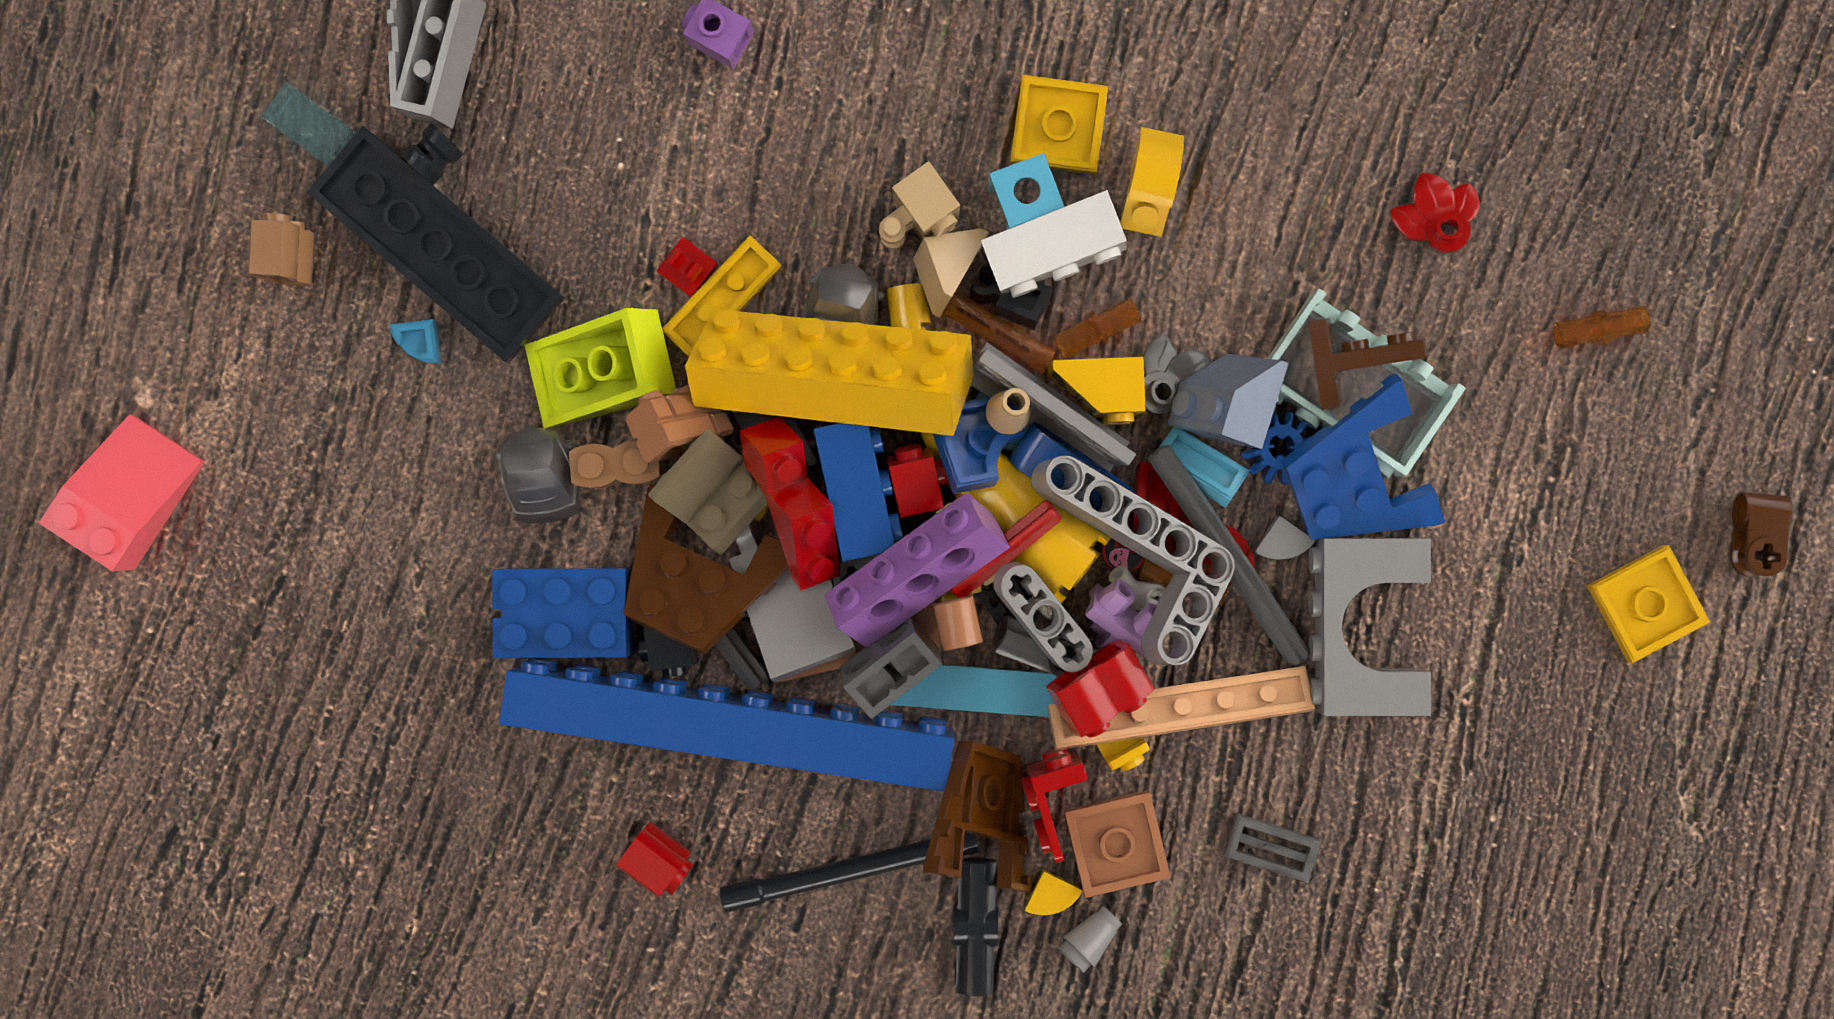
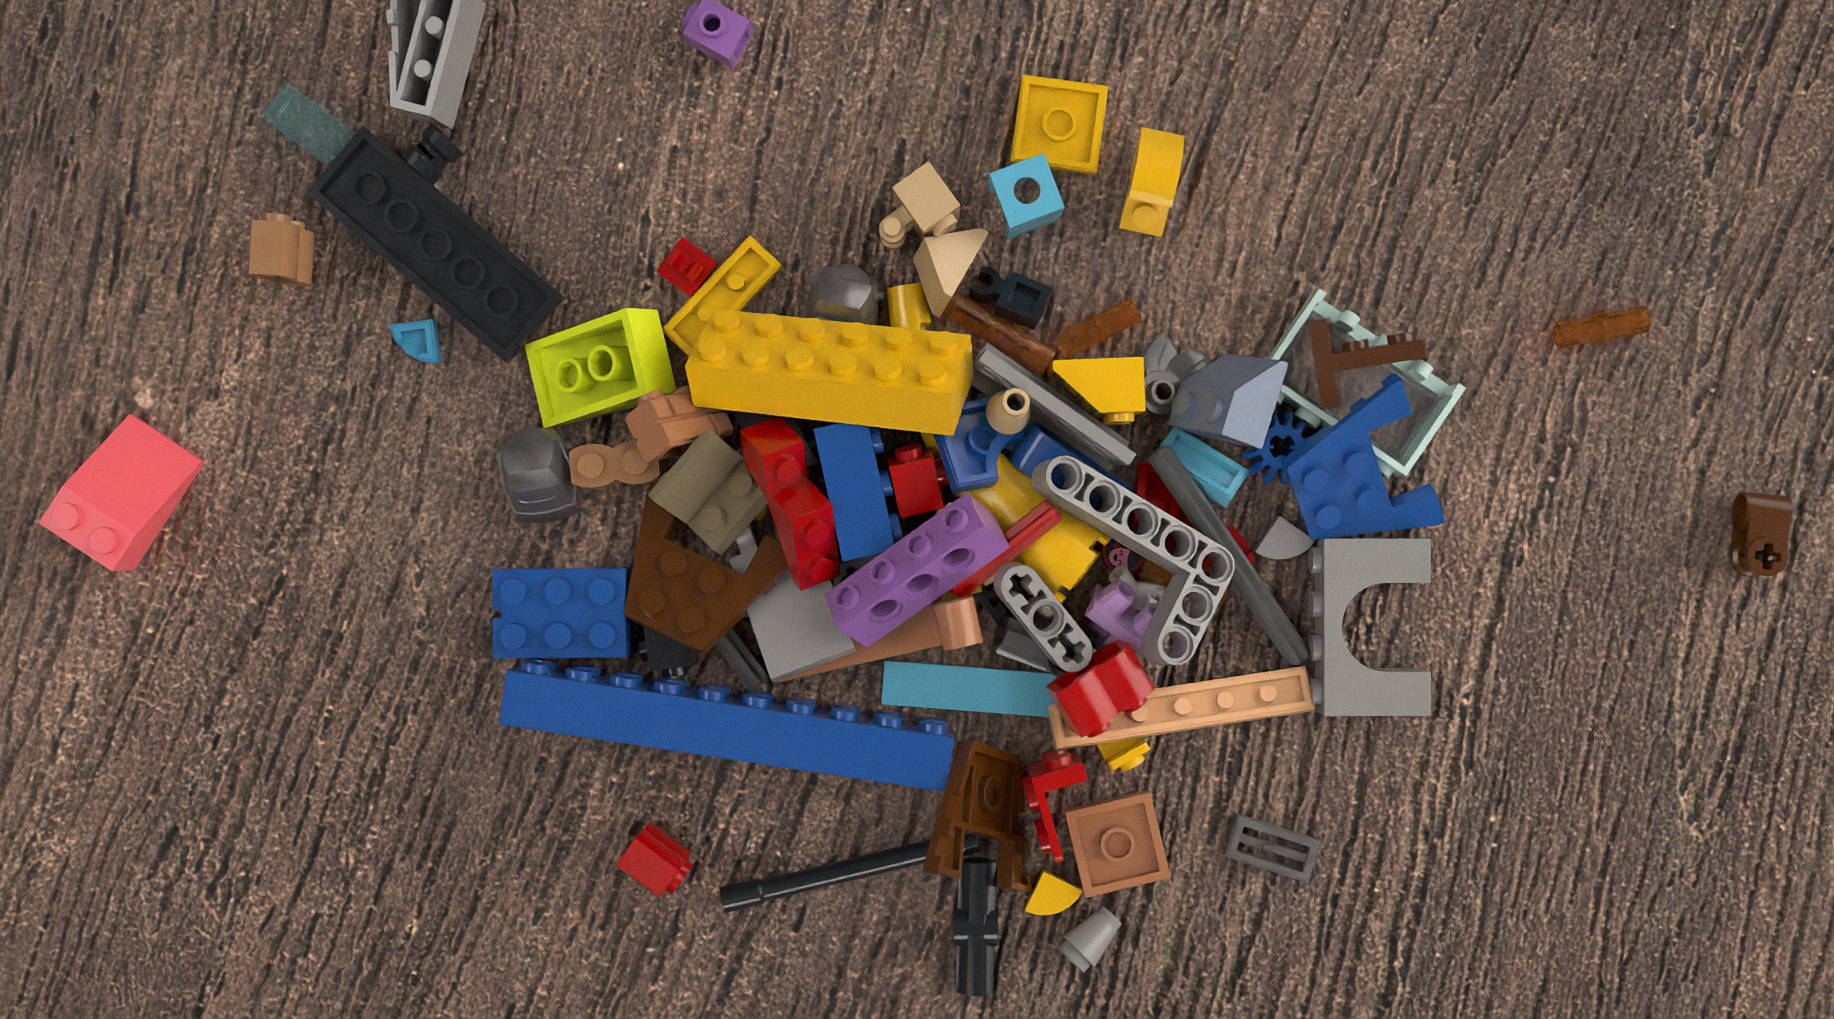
(890, 667): dark grey brick -> none
(1055, 244): white wedge -> none
(1437, 206): red plate -> none
(1648, 603): yellow tile -> none

